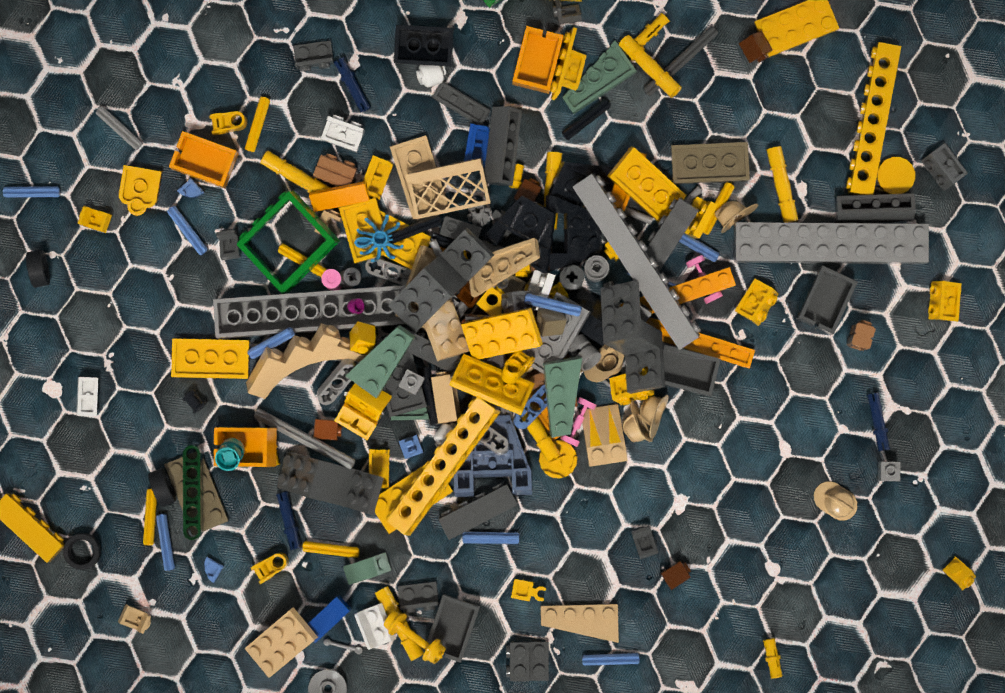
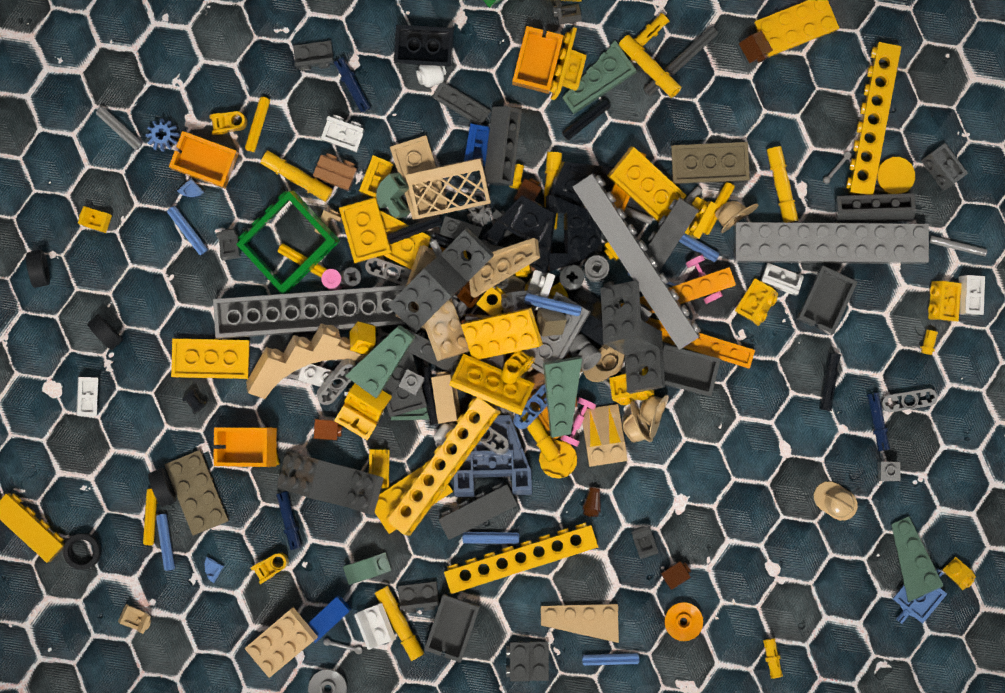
(44, 191): medium blue axle -> none
(104, 332): none -> black tyre
(139, 188): yellow plate -> none
(157, 130): none -> medium blue gear
(197, 483): dark green beam -> none
(229, 454): teal wheel -> none
(271, 342): medium blue axle -> none
(304, 438): light grey axle -> none
(311, 374): none -> white bracket
(330, 549): yellow axle -> none
(339, 196): light orange tile -> none
(355, 306): magenta hinge -> none
(379, 239): dark azure animal -> none
(390, 193): none -> sand green brick
(395, 622): yellow piece -> none
(410, 446): medium blue tile -> none
(524, 590): yellow plate -> none
(587, 543): none -> yellow brick
(592, 503): none -> reddish brown cone
(691, 628): none -> light orange dish
(782, 279): none -> white hinge
(830, 381): none -> black pin
(847, 155): none -> light grey hinge
(861, 335): medium nougat brick -> none
(915, 564): none -> sand green wing
(921, 607): none -> medium blue plate
(924, 403): none -> light grey beam
(929, 342): none -> yellow pin
(958, 246): none -> light grey bar
(972, 295): none -> white hinge

